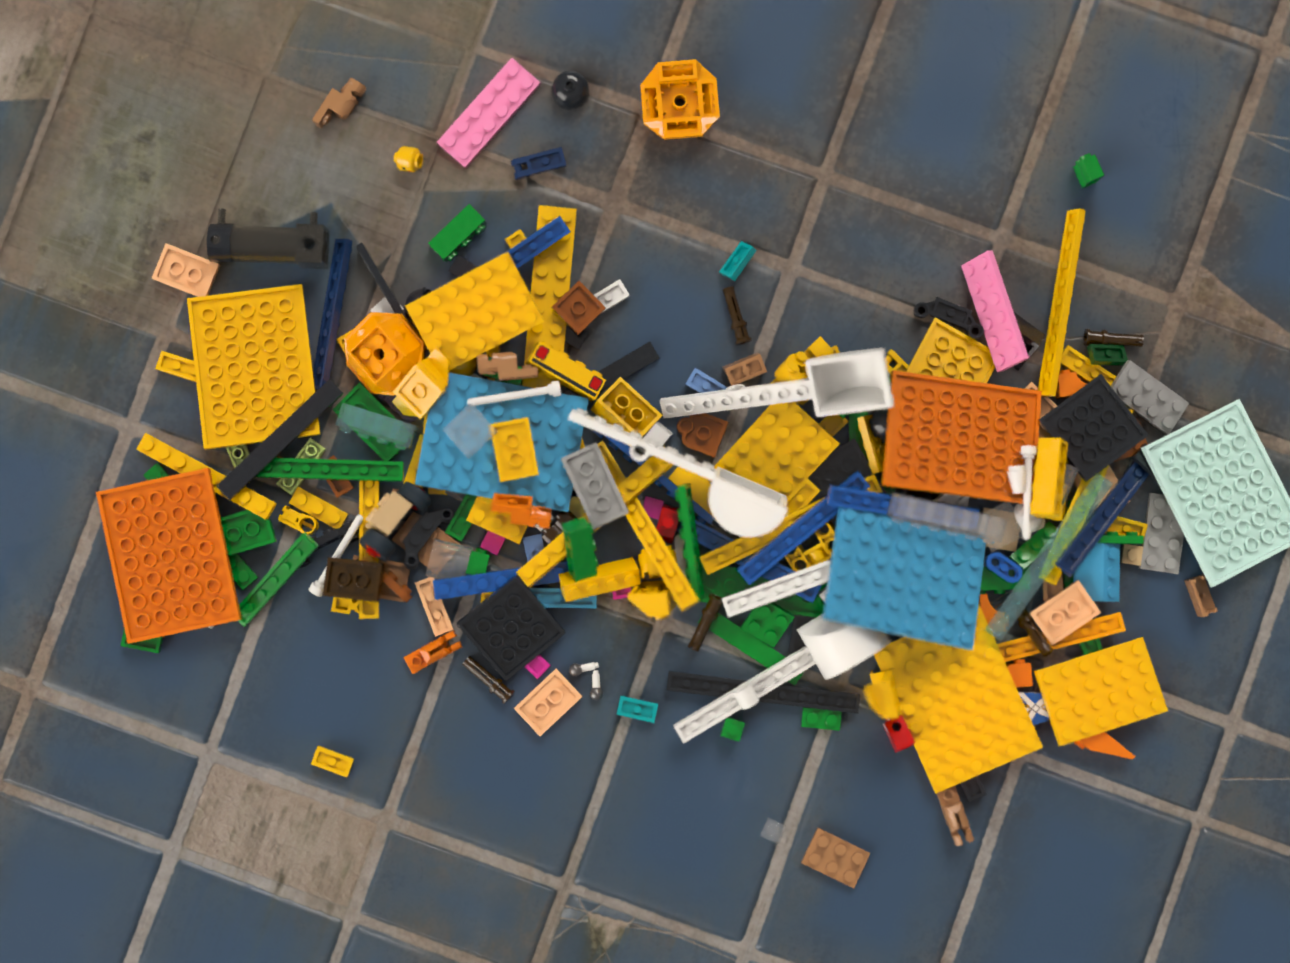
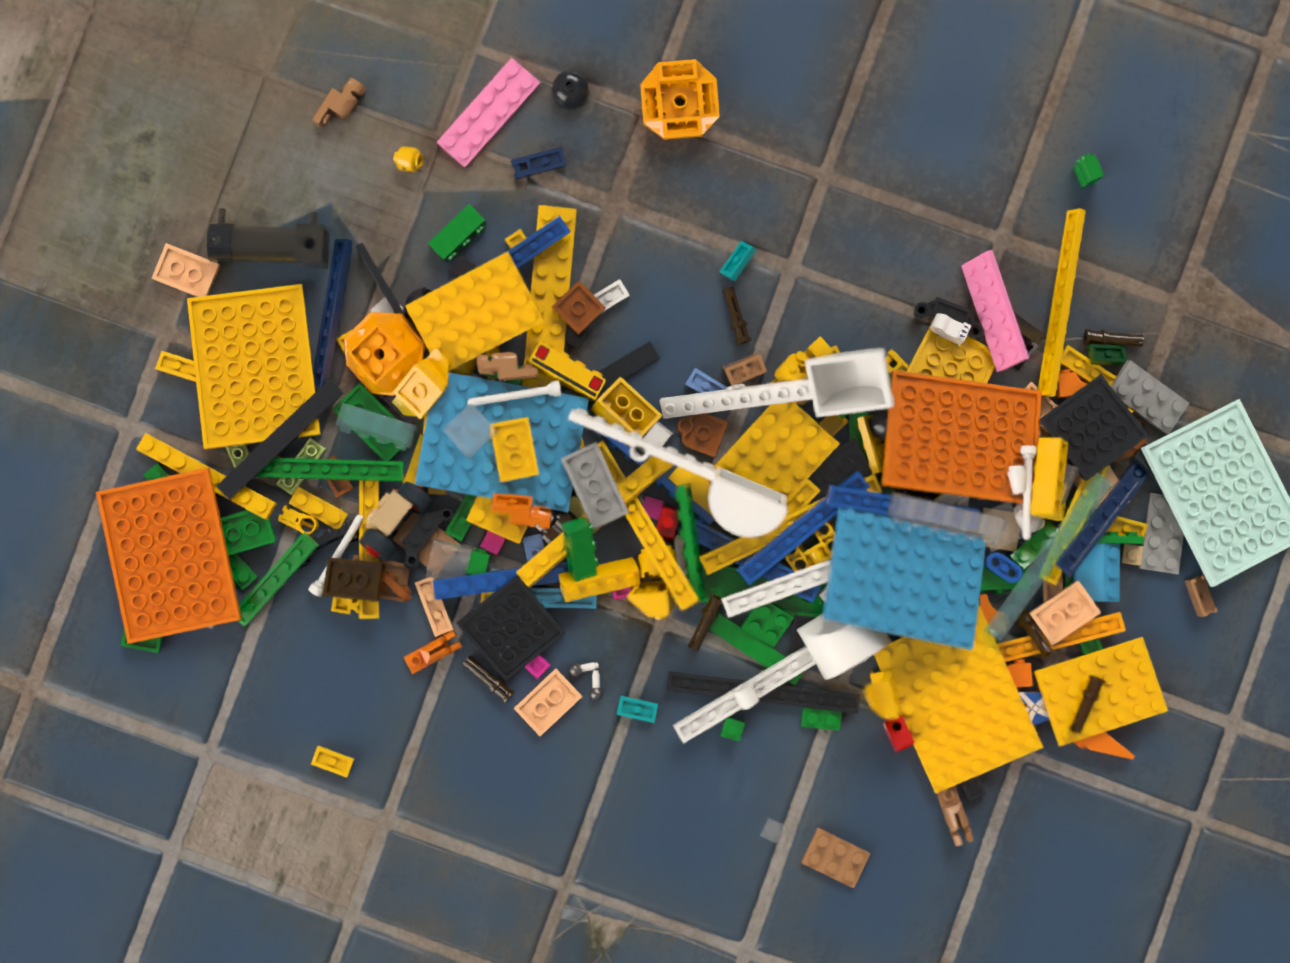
(950, 329): none -> white leg
(1090, 695): none -> dark brown pin

